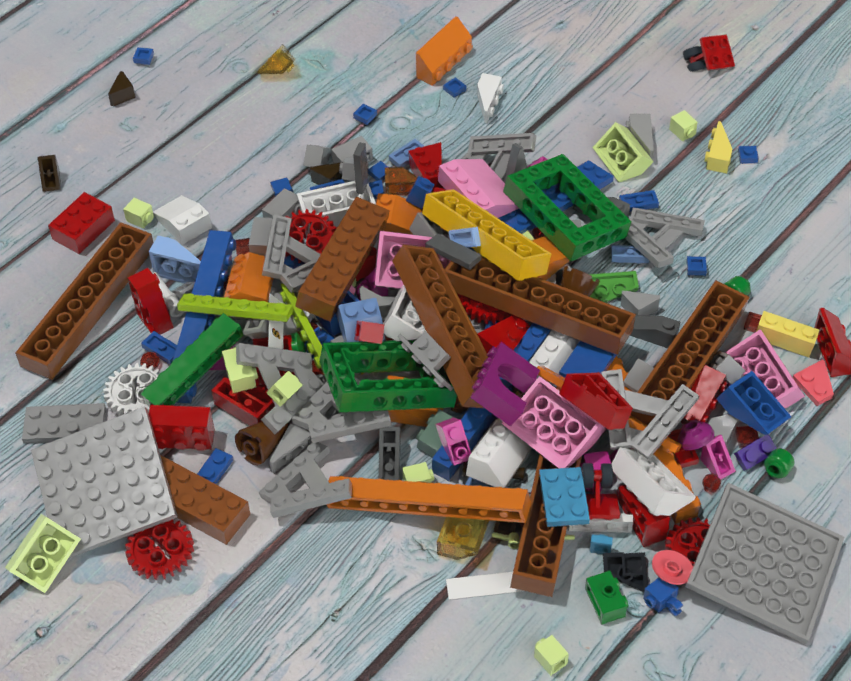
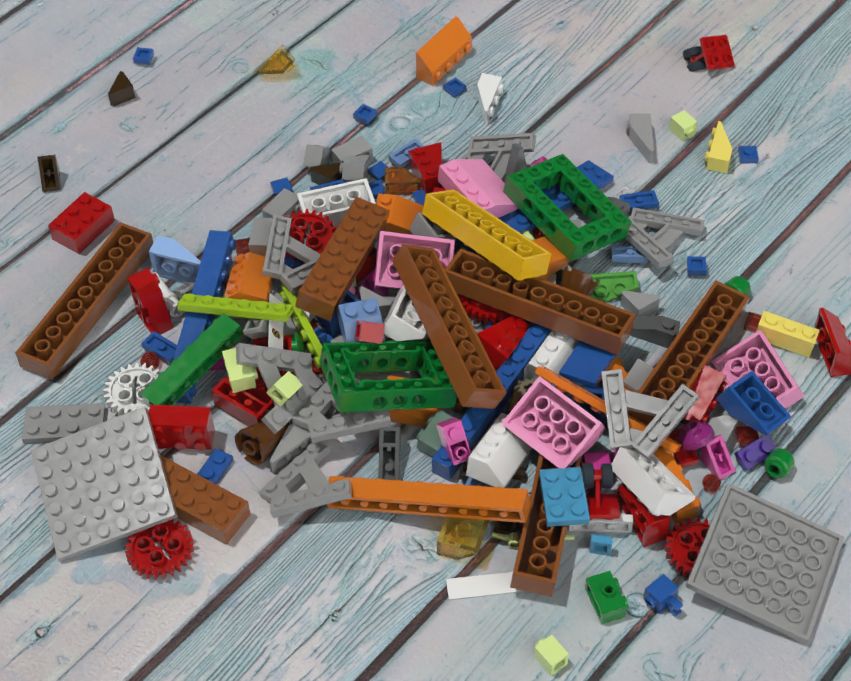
(42, 553): yellowish green slope -> none
(138, 213): yellowish green brick -> none
(183, 219): white slope -> none
(360, 168): dark grey tile -> none
(418, 191): blue brick -> none
(418, 472): yellowish green brick -> none
(429, 353): light grey bracket -> none
(454, 251): dark grey tile -> none
(467, 237): light blue tile -> none
(490, 390): magenta arch -> none
(597, 399): red wedge -> none
(622, 153): yellowish green slope -> none
(627, 568): black slope -> none
(672, 567): coral dish -> none
(726, 364): light grey slope -> none
(815, 382): coral wing -> none

